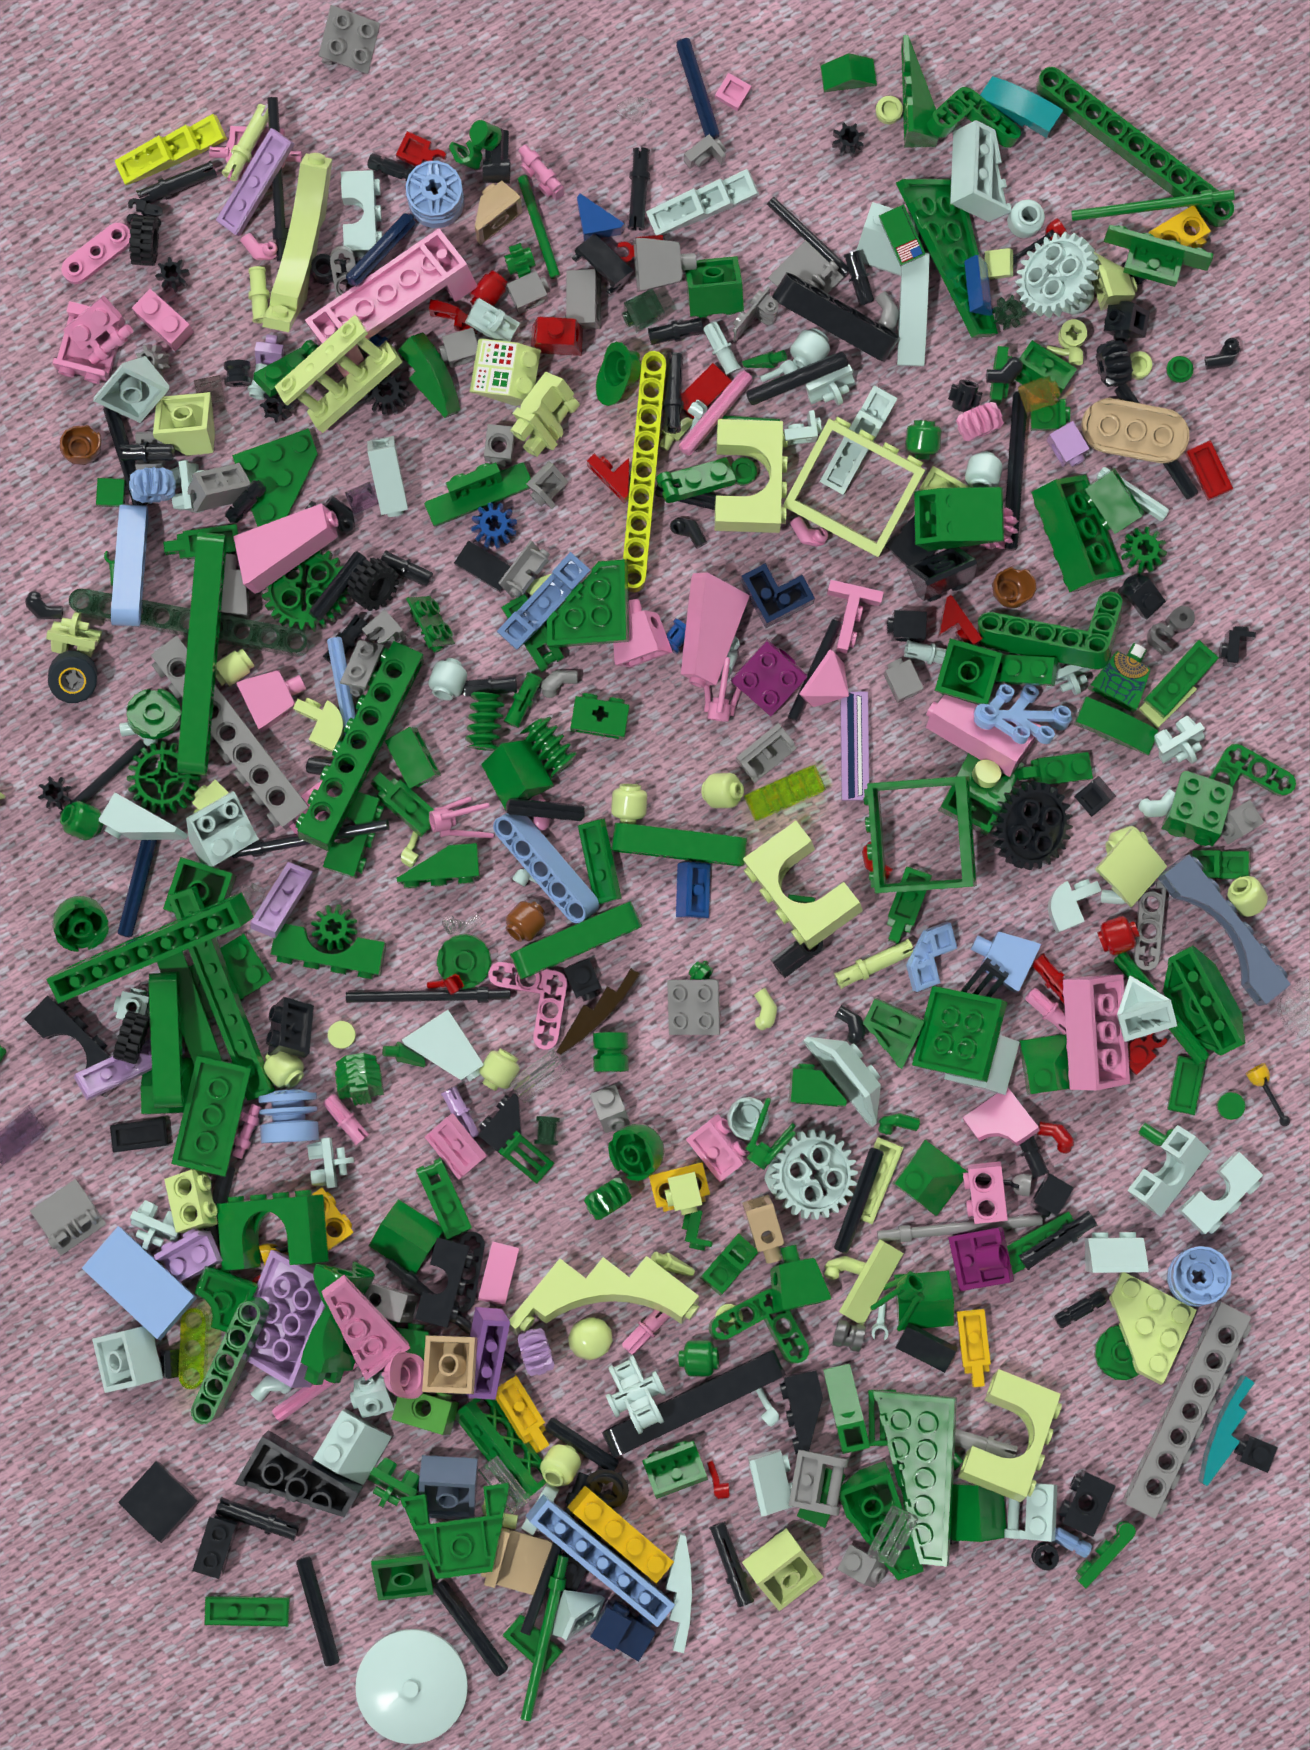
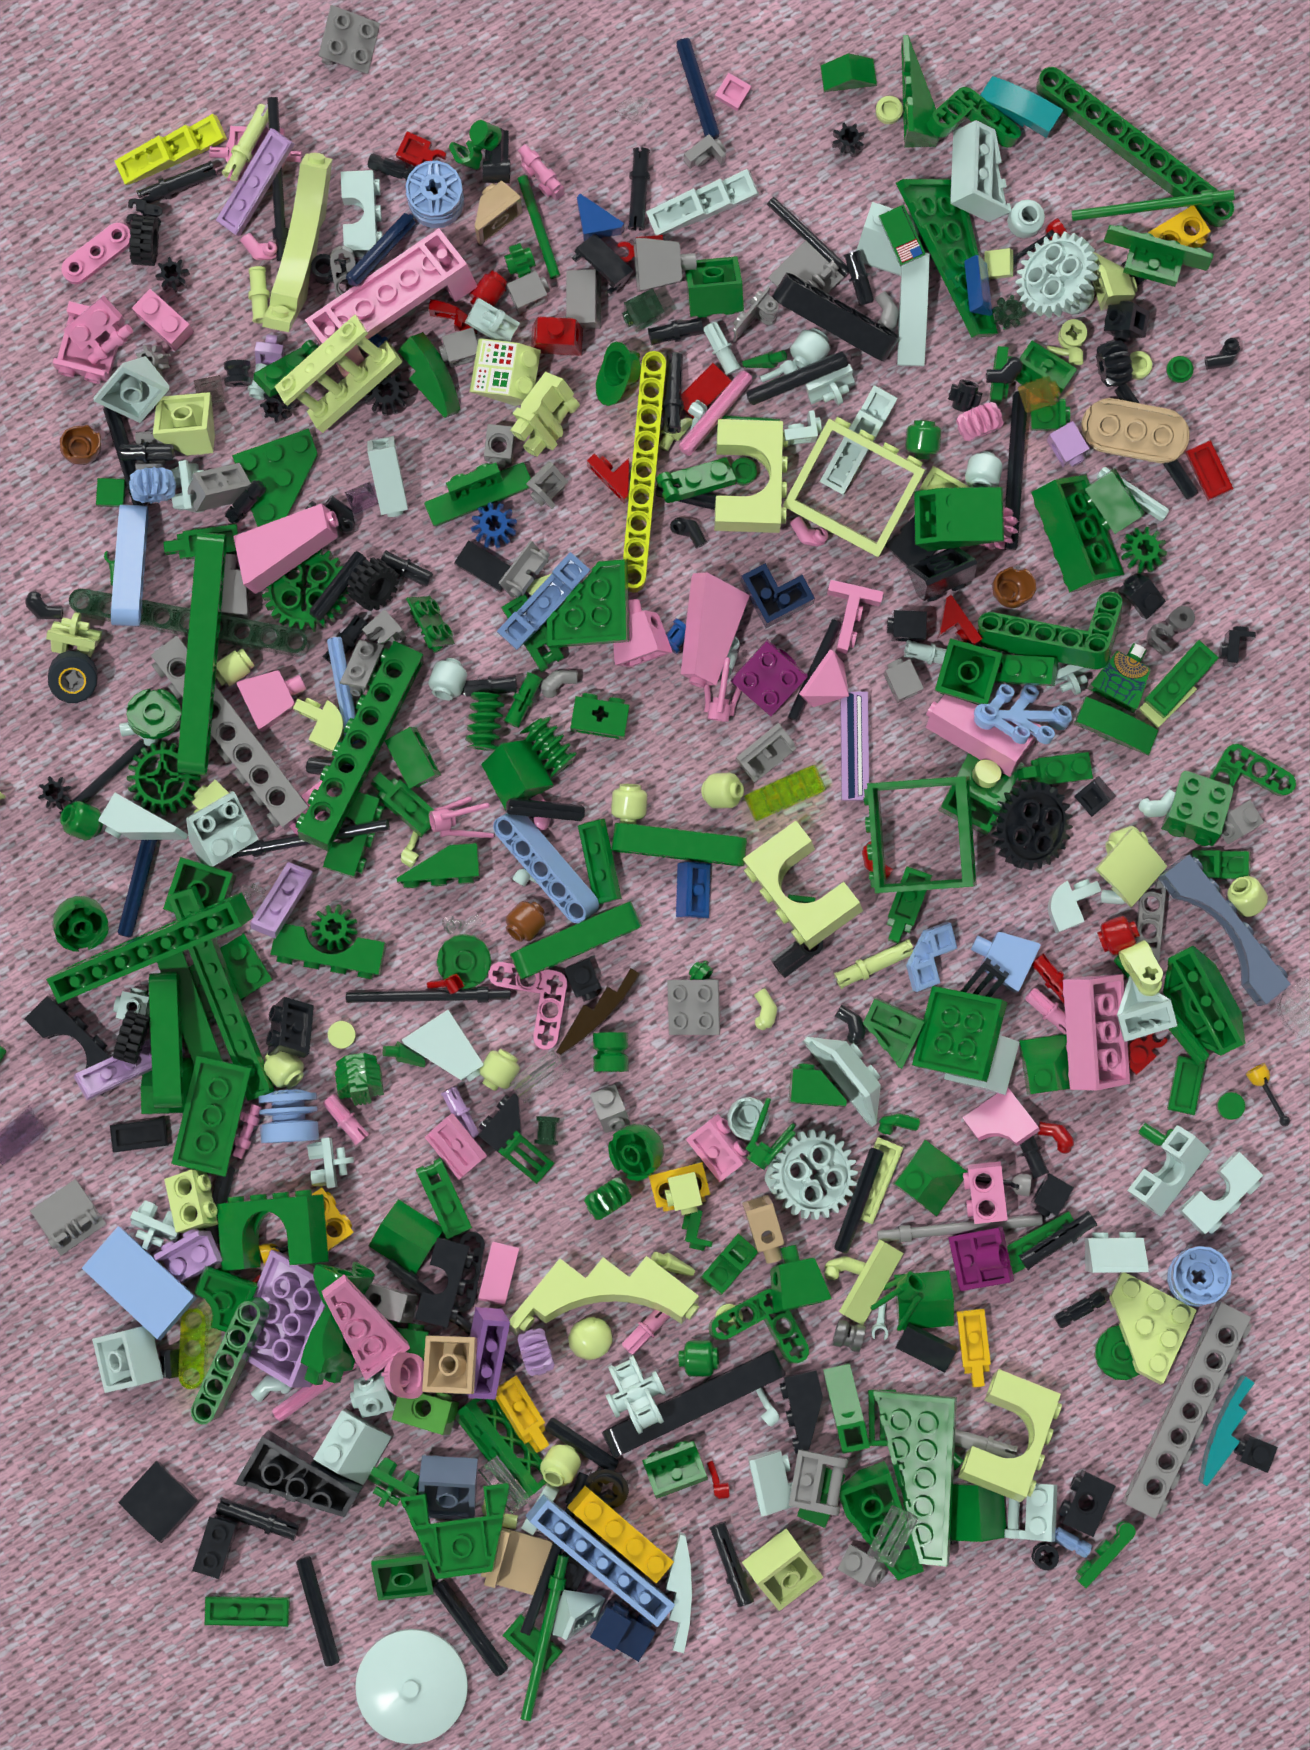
(1142, 968): none -> yellowish green piece
(1182, 746): light aqua hips -> none

